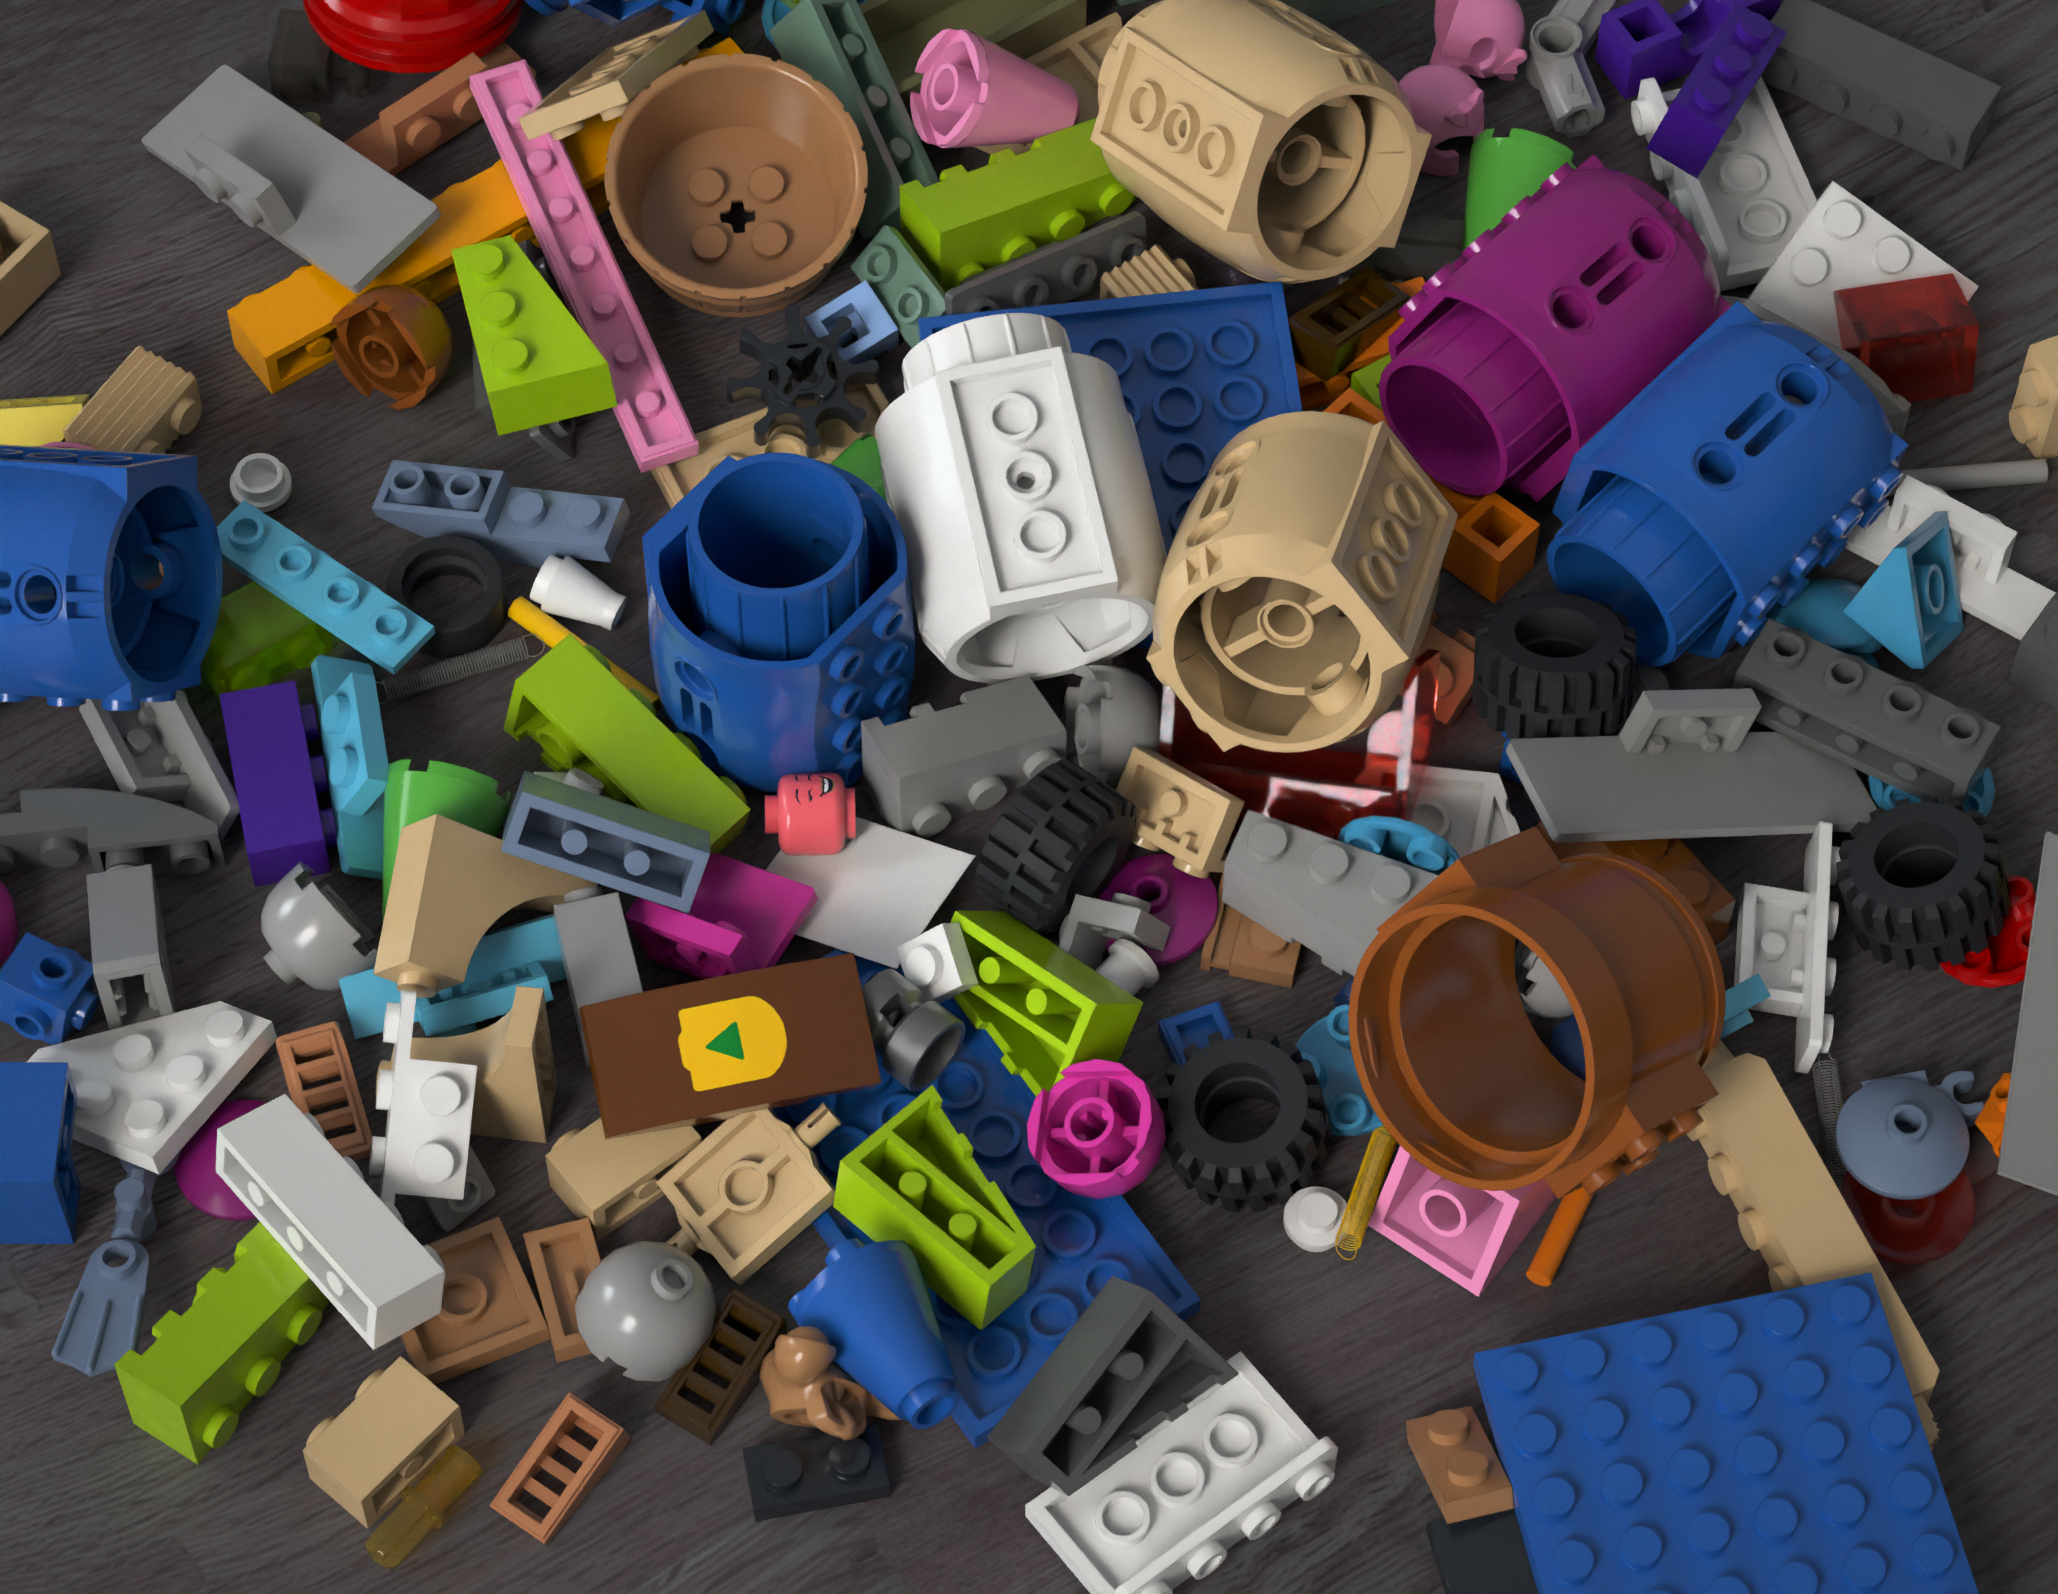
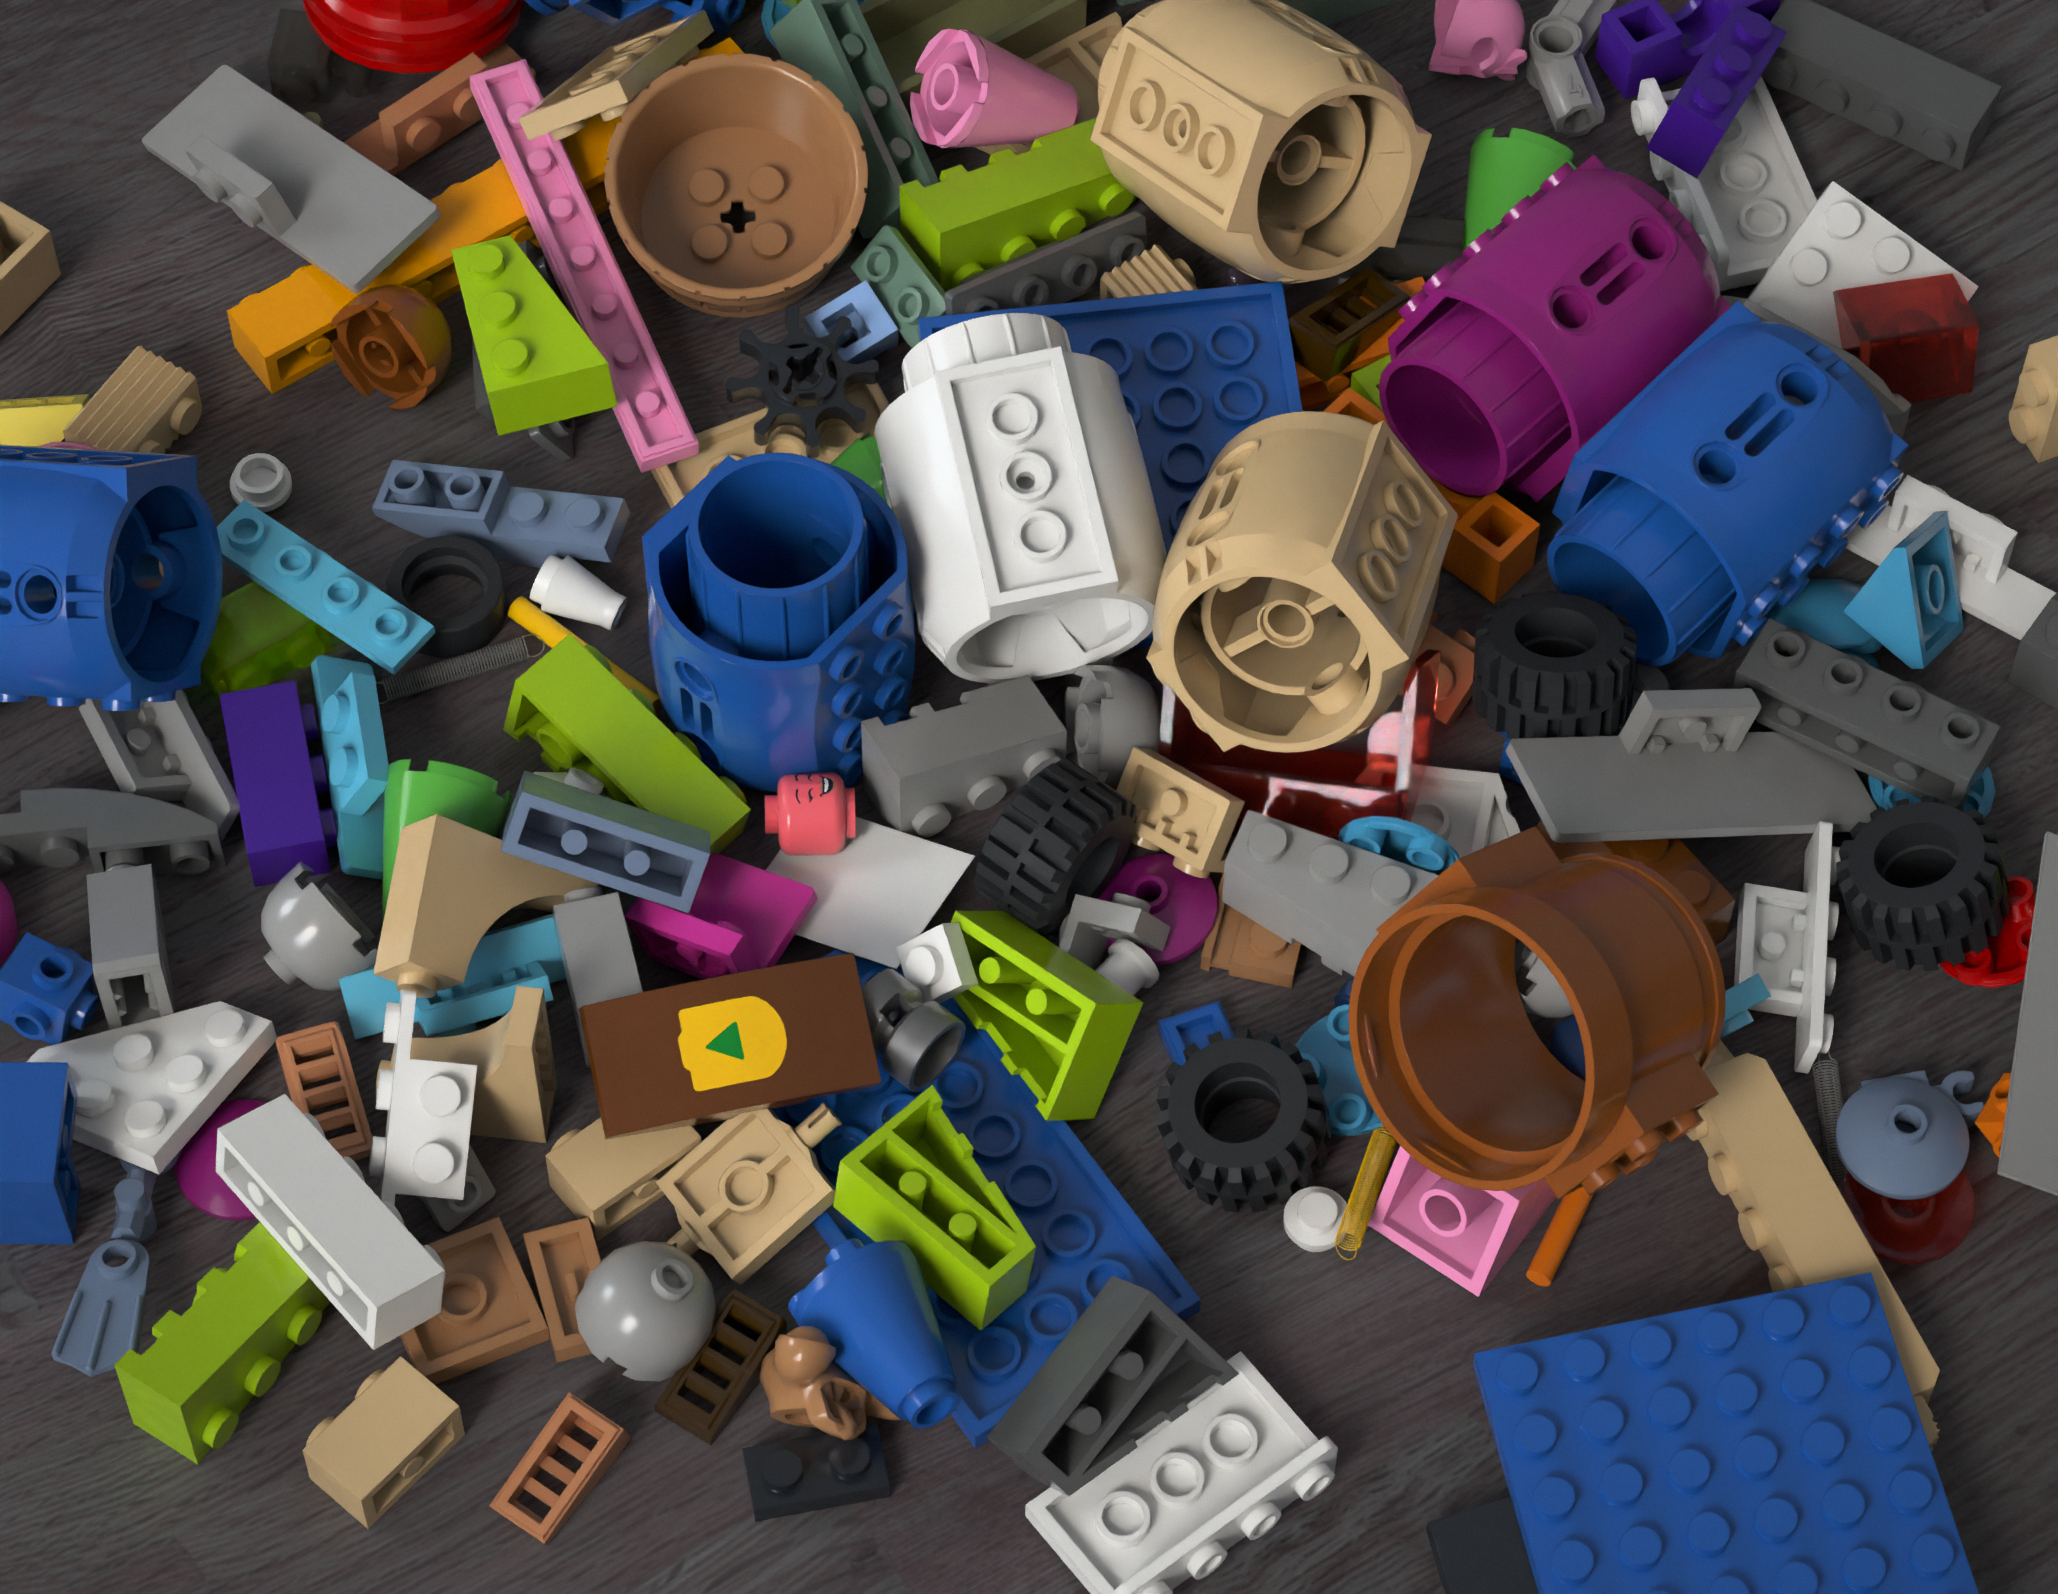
(422, 1507): clear yellow axle -> none
(1097, 1130): dark pink cylinder -> none
(1447, 106): bright pink helmet -> none
(1459, 1464): medium nougat plate -> none
(1980, 475): light grey piece -> none

